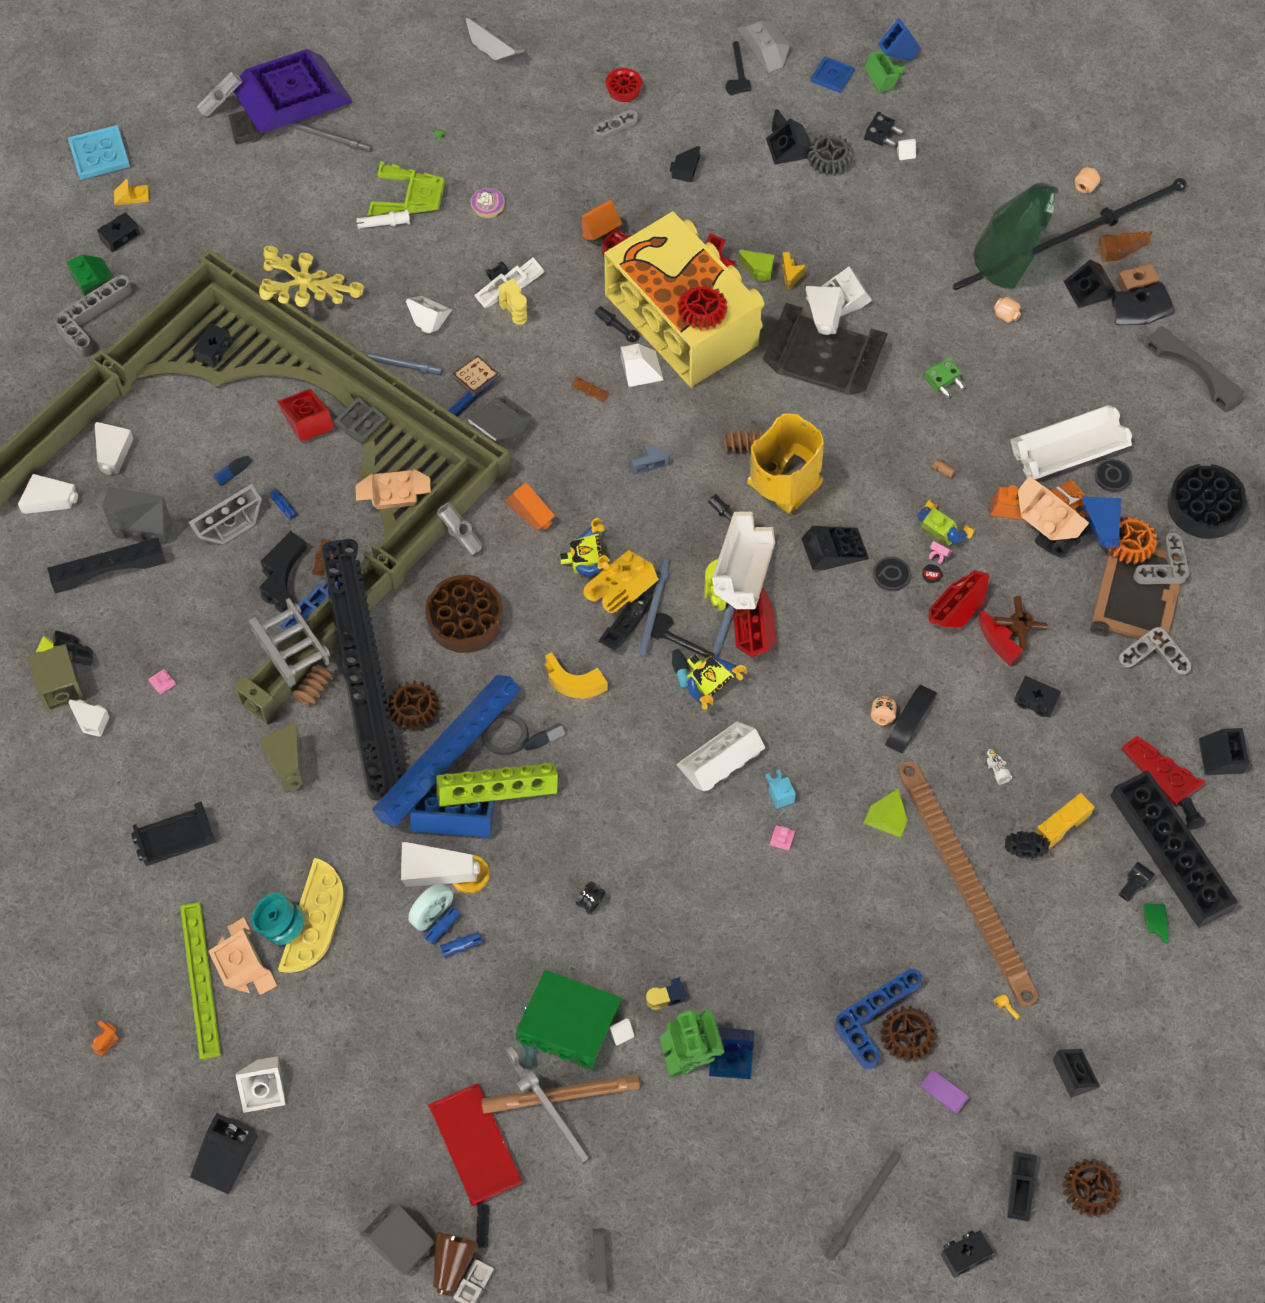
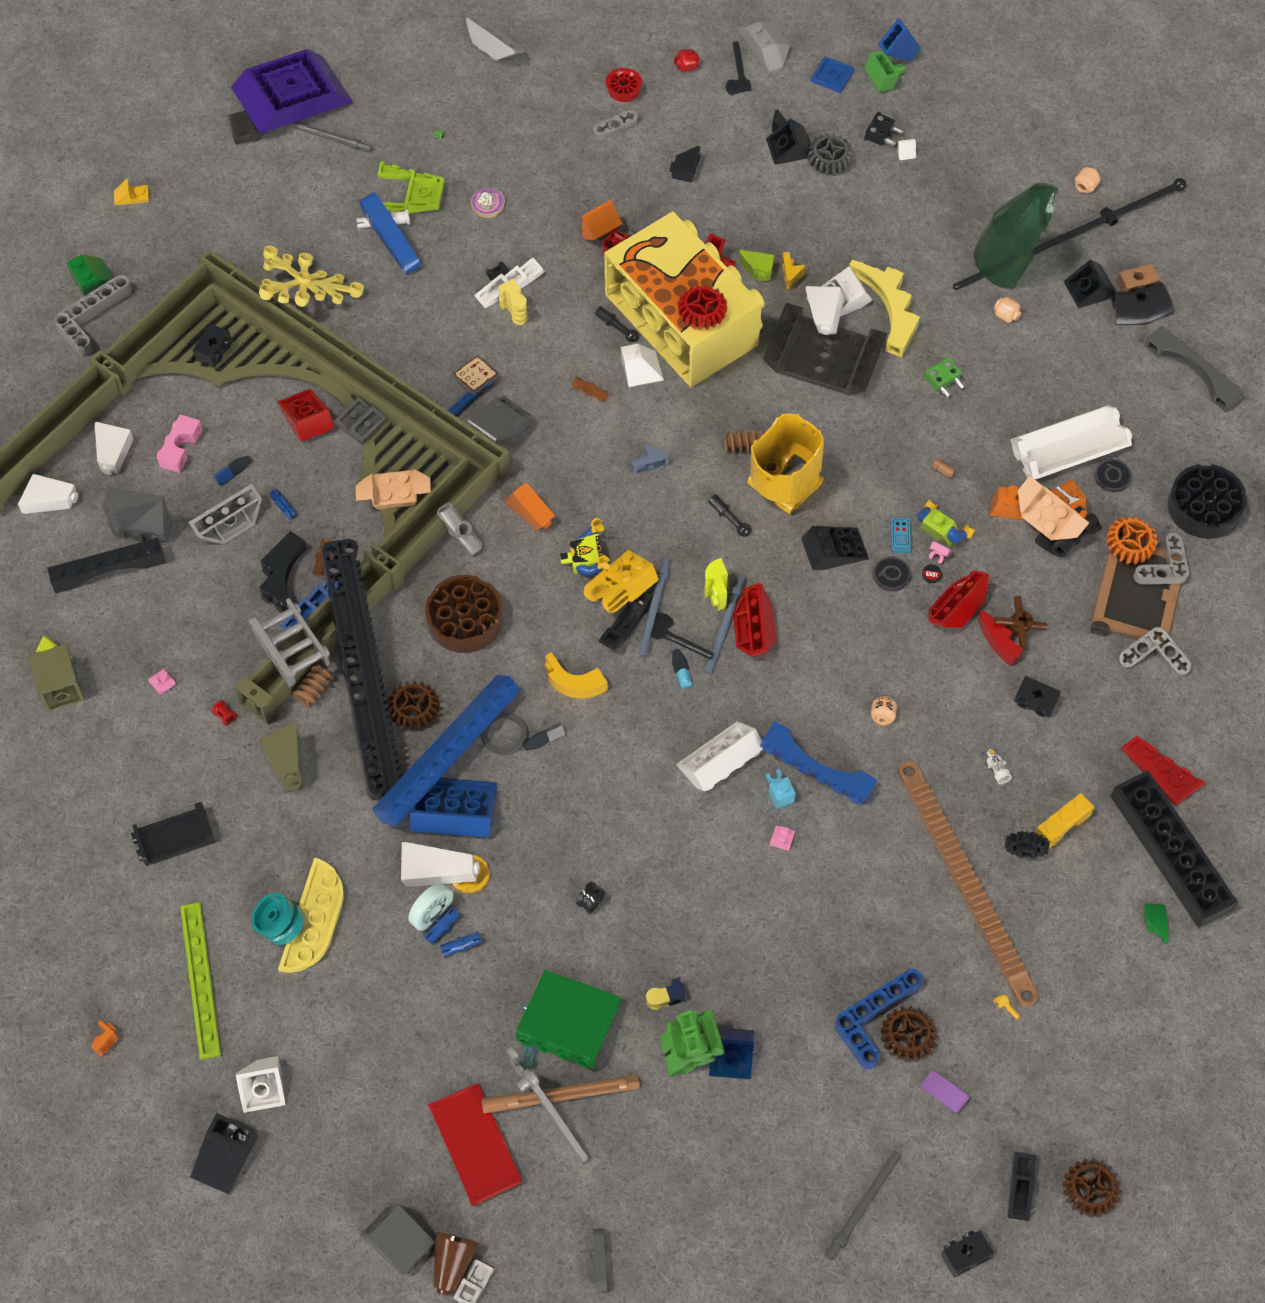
(80, 654): black tile -> none
(90, 718): white slope -> none
(98, 152): medium azure plate -> none
(118, 232): black brick -> none
(183, 430): none -> bright pink arch
(212, 101): light grey piece -> none
(223, 712): none -> red bush
(239, 962): light nougat piece -> none
(389, 232): none -> blue beam
(422, 367): sand blue bar -> none
(427, 313): white slope -> none
(482, 1225): black axle -> none
(496, 784): lime brick -> none
(621, 1031): white slope -> none
(686, 60): none -> red head
(709, 677): torso -> none
(743, 561): white panel -> none
(853, 785): none -> blue arch
(888, 814): lime slope -> none
(896, 301): none -> light yellow arch
(900, 535): none -> dark azure tile
(910, 718): black slope -> none
(1075, 1071): black slope -> none
(1104, 519): blue slope -> none
(1121, 245): clear orange slope -> none
(1137, 879): black pin -> none
(1192, 817): black pin -> none
(1224, 752): black slope -> none

